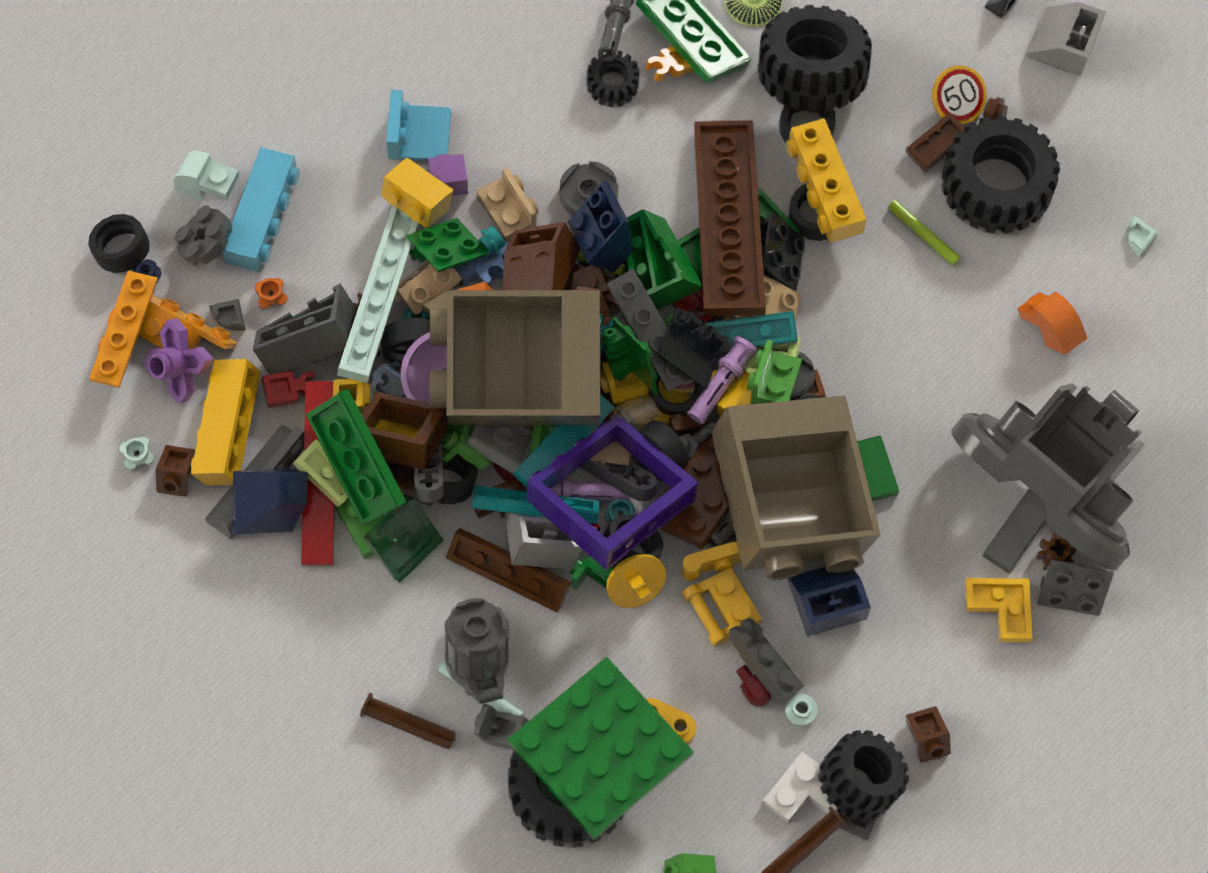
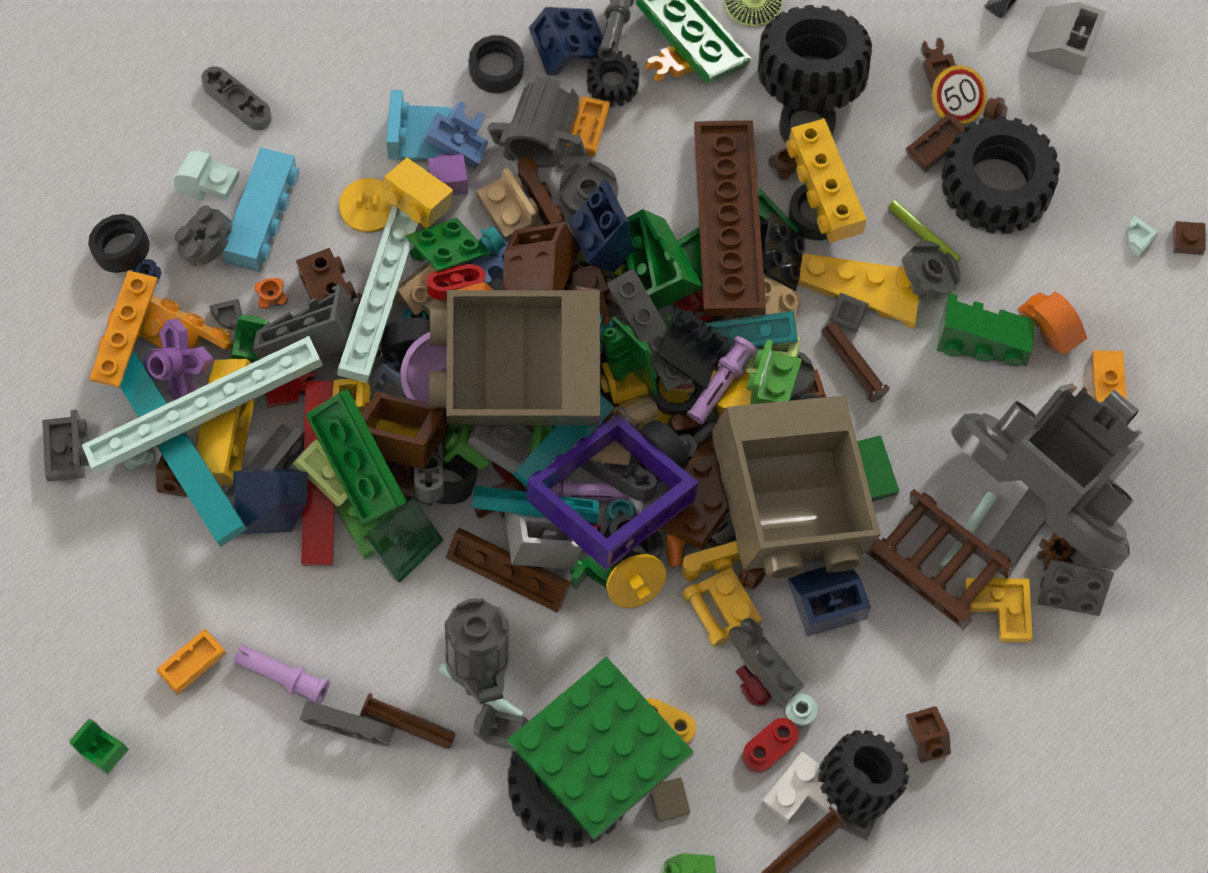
(63, 447): none -> dark grey bracket
(98, 746): none -> green bracket
(184, 459): none -> teal tile
(191, 661): none -> light orange plate
(201, 405): none -> light aqua plate
(233, 86): none -> dark grey beam
(245, 337): none -> green bracket
(295, 679): none -> lavender pin
(321, 273): none -> reddish brown brick
(346, 724): none -> dark grey beam
(363, 205): none -> yellow piece
(453, 279): none -> red plate
(458, 135): none -> medium blue plate
(490, 45): none -> black tyre
(539, 192): none -> reddish brown hinge
(541, 125): none -> dark grey container
(564, 36): none -> dark blue bracket
(590, 123): none -> light orange plate
(670, 799): none -> dark tan slope
(674, 550): none -> orange arm
(751, 577): none -> reddish brown plate
(771, 744): none -> red plate
(777, 162): none -> reddish brown plate
(849, 312): none -> dark grey tile
(855, 362): none -> reddish brown axle
(879, 285): none -> yellow wing
(918, 266): none -> dark grey plate
(934, 588): none -> reddish brown fence
(935, 60): none -> reddish brown plate
(972, 524): none -> light aqua bar
(985, 334): none -> green wedge
(1108, 374): none -> light orange plate
(1189, 238): none -> reddish brown plate

